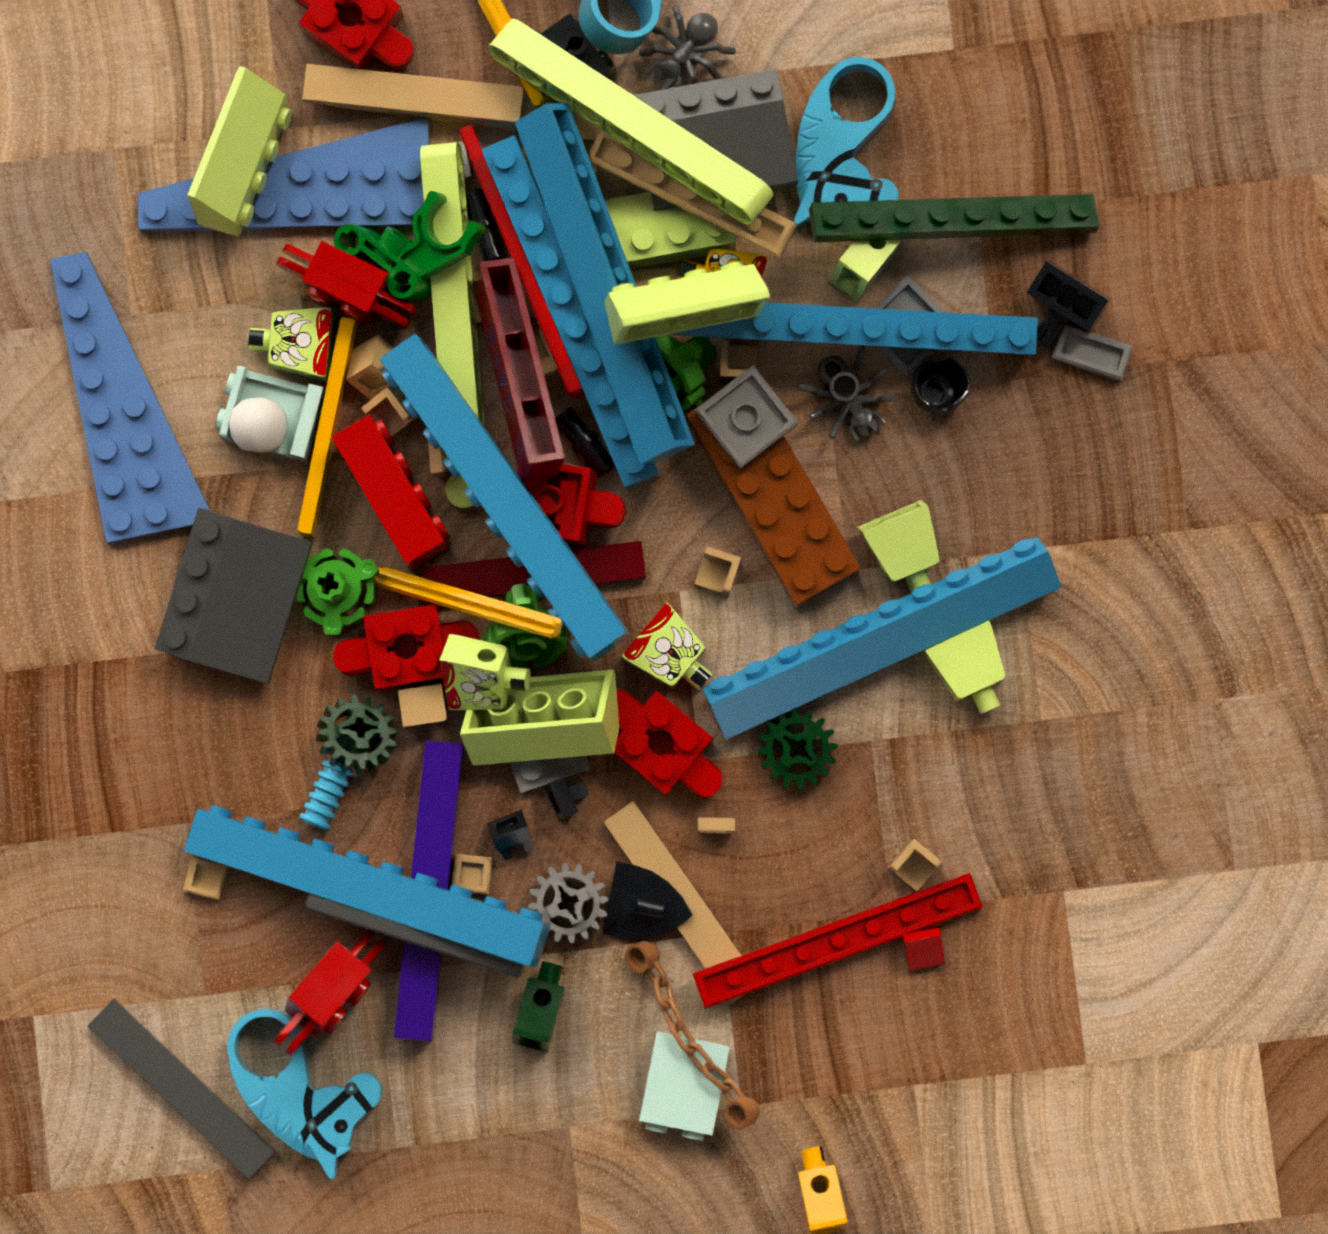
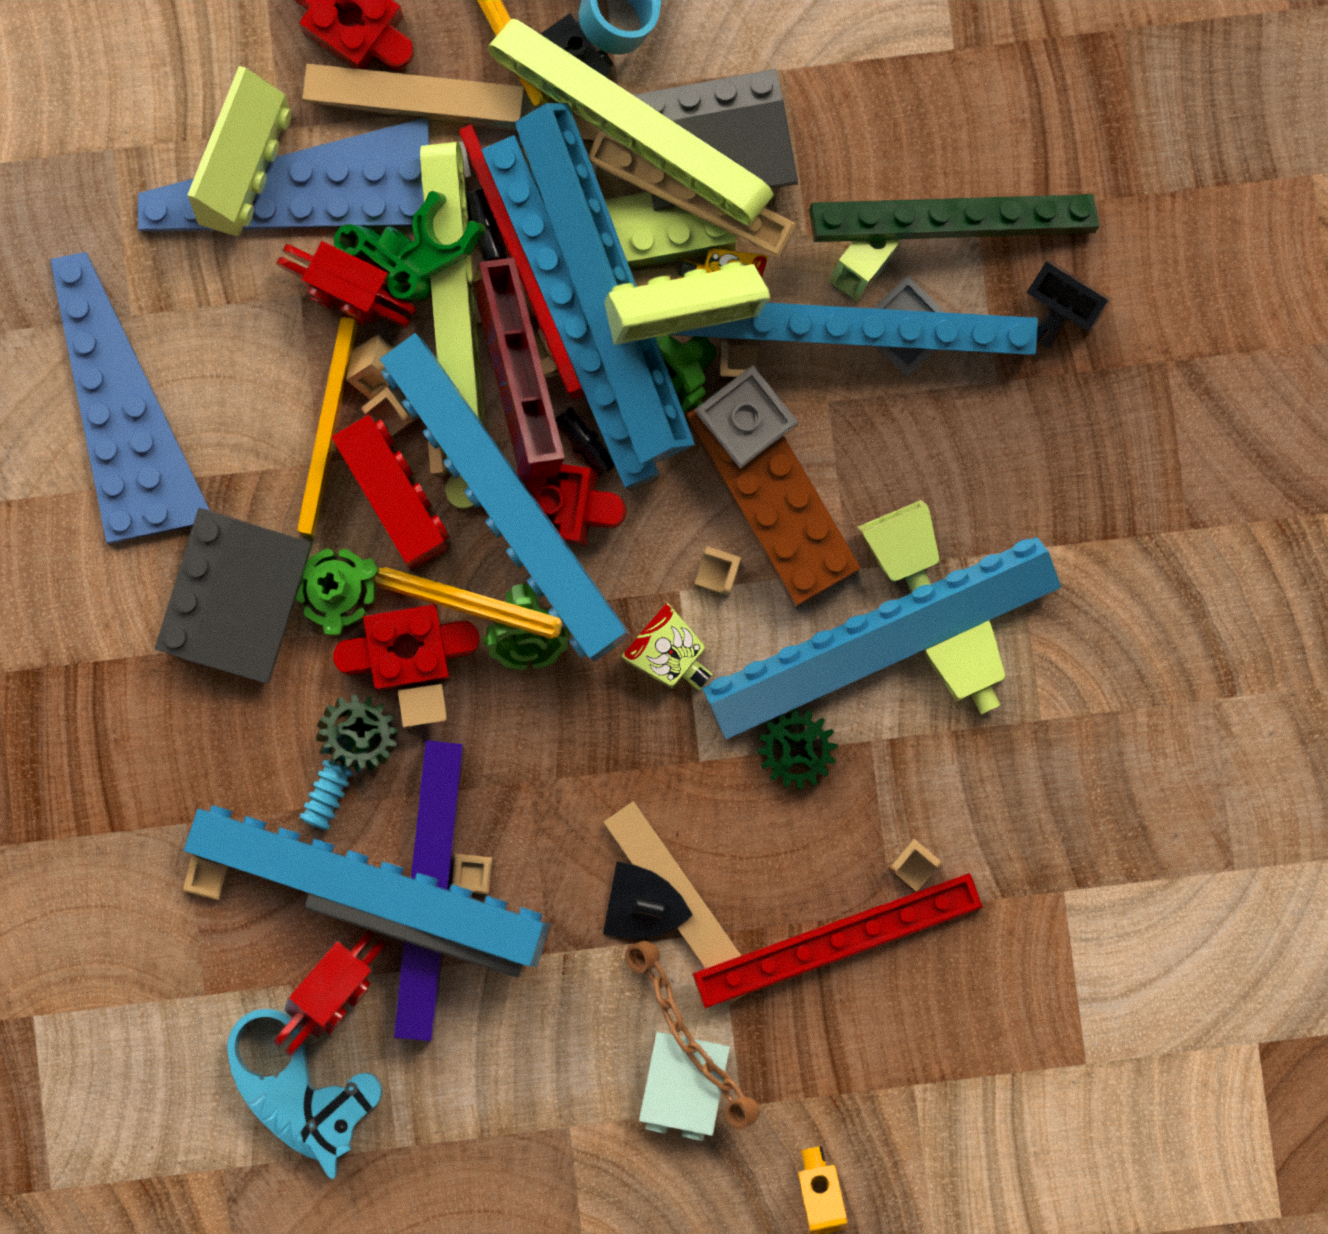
(181, 1088): dark grey tile -> none
(258, 424): white hair -> none
(298, 342): torso -> none
(299, 402): light aqua panel -> none
(479, 674): yellowish green torso -> none
(498, 575): dark red tile -> none
(510, 831): black tile -> none
(537, 1023): dark green torso -> none
(539, 773): light grey plate -> none
(549, 721): yellowish green slope -> none
(563, 798): black tile -> none
(583, 894): light grey gear -> none
(665, 746): red brick -> none
(689, 49): dark grey animal -> none
(716, 825): tan tile -> none
(828, 145): medium azure animal -> none
(844, 390): dark grey animal -> none
(924, 949): red tile -> none
(940, 386): black hair -> none
(1091, 352): light grey tile -> none

